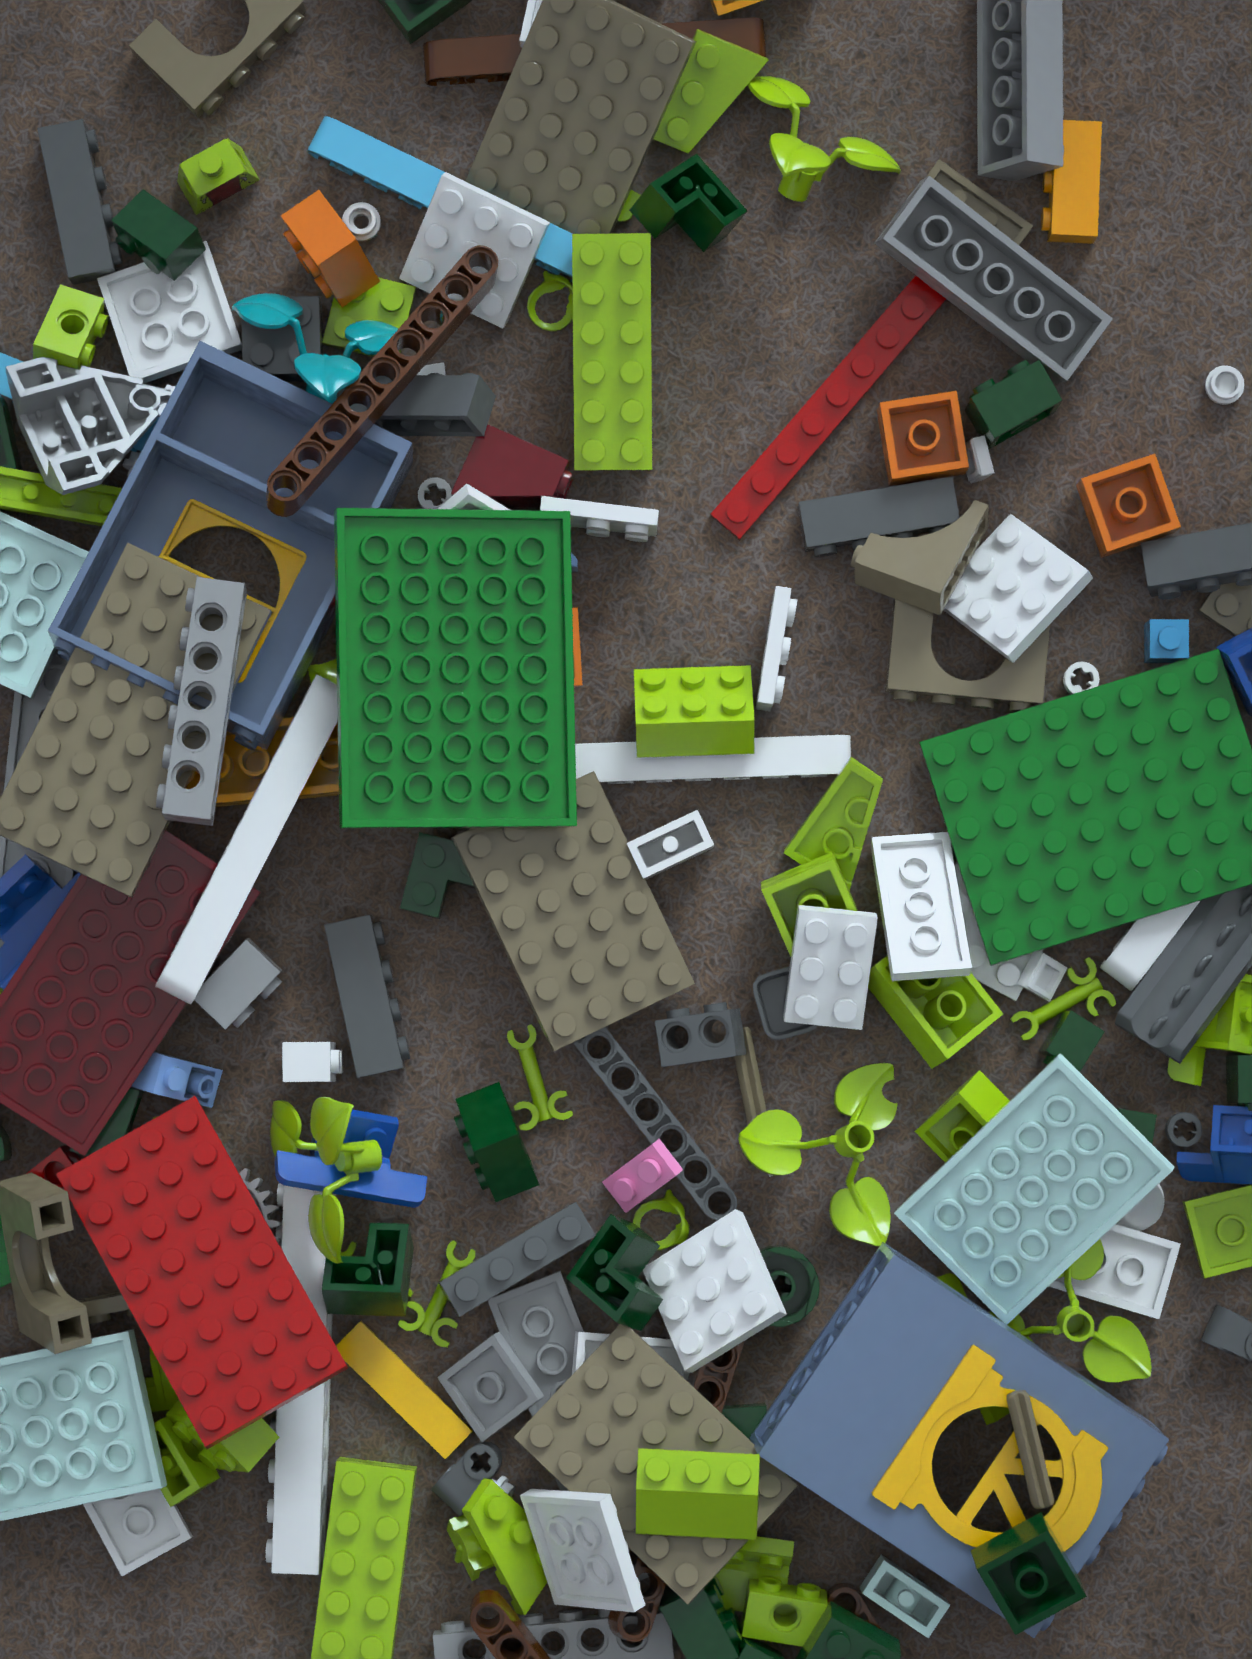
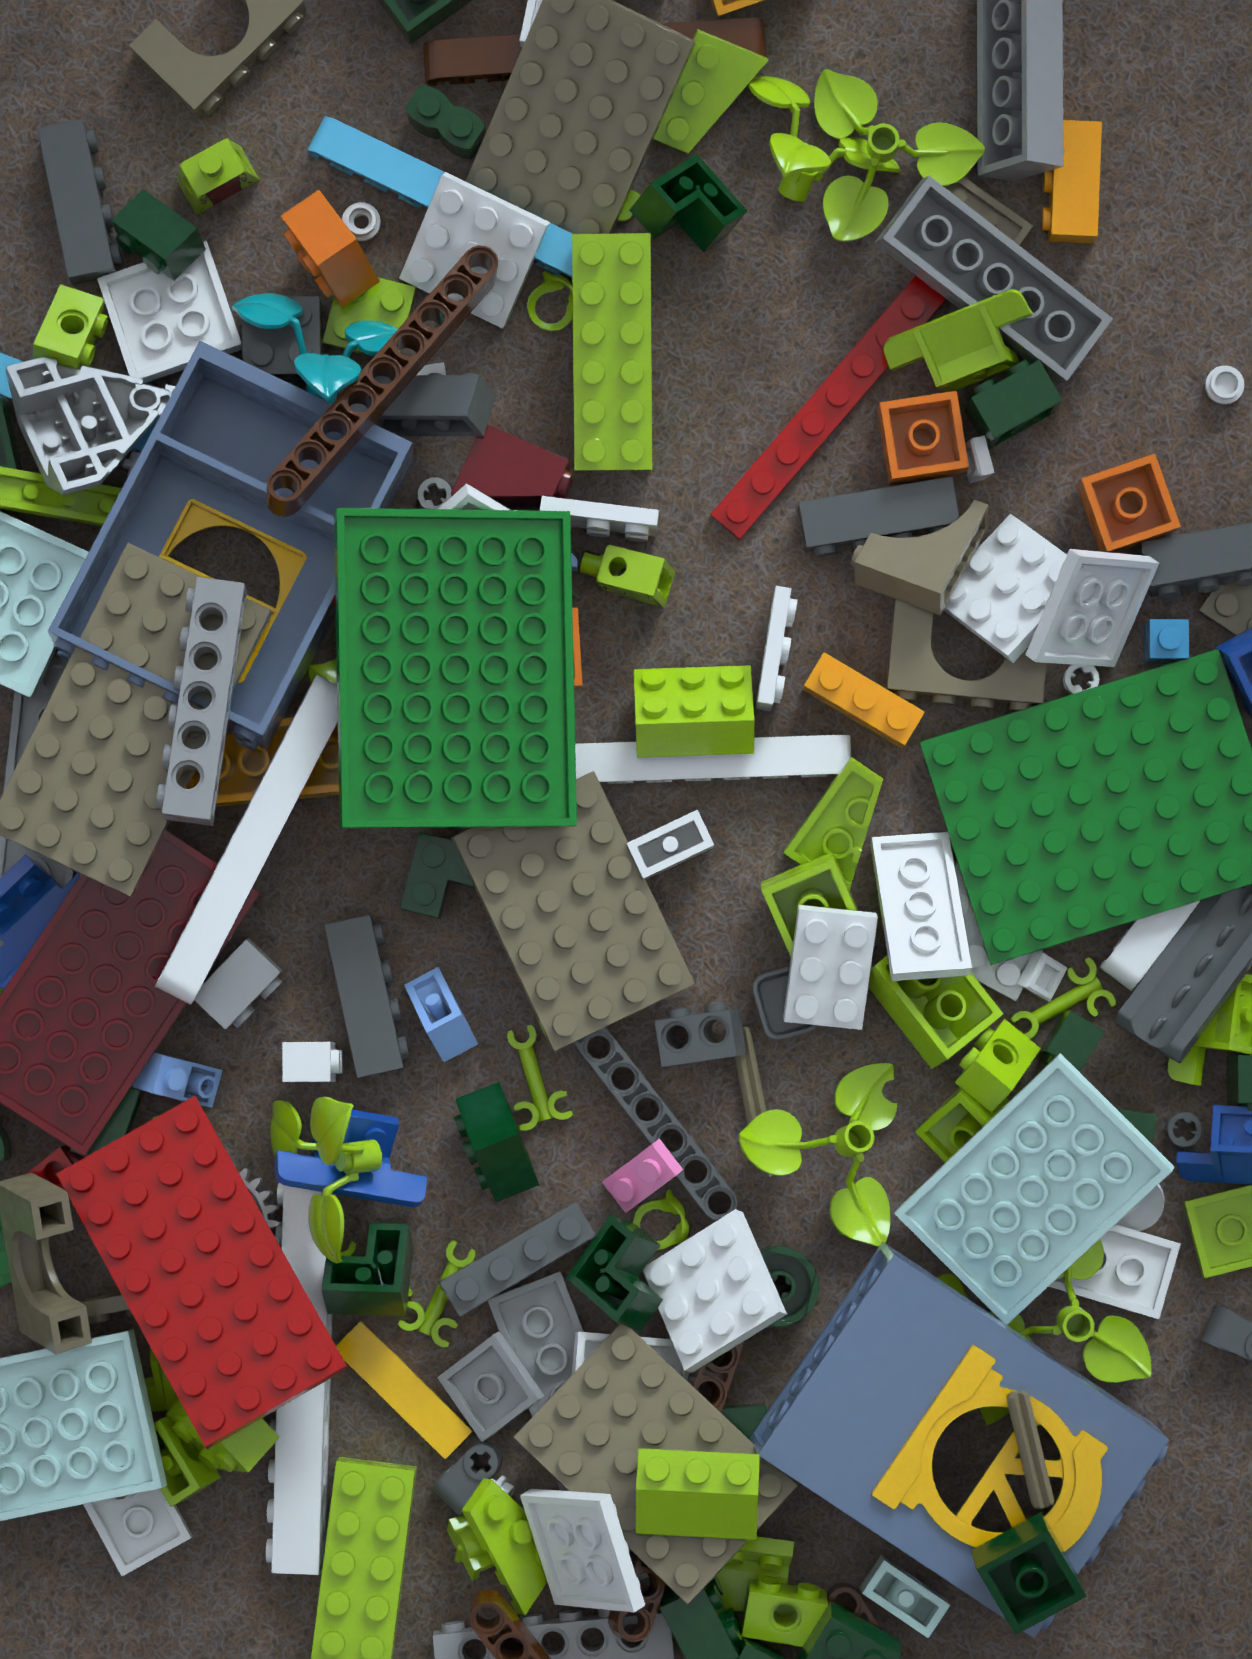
(436, 118): none -> dark green brick
(440, 1014): none -> light blue slope
(645, 578): none -> lime torso
(856, 207): none -> lime plant
(863, 700): none -> light orange brick
(962, 344): none -> lime plate
(997, 1064): none -> lime brick
(1092, 608): none -> white plate

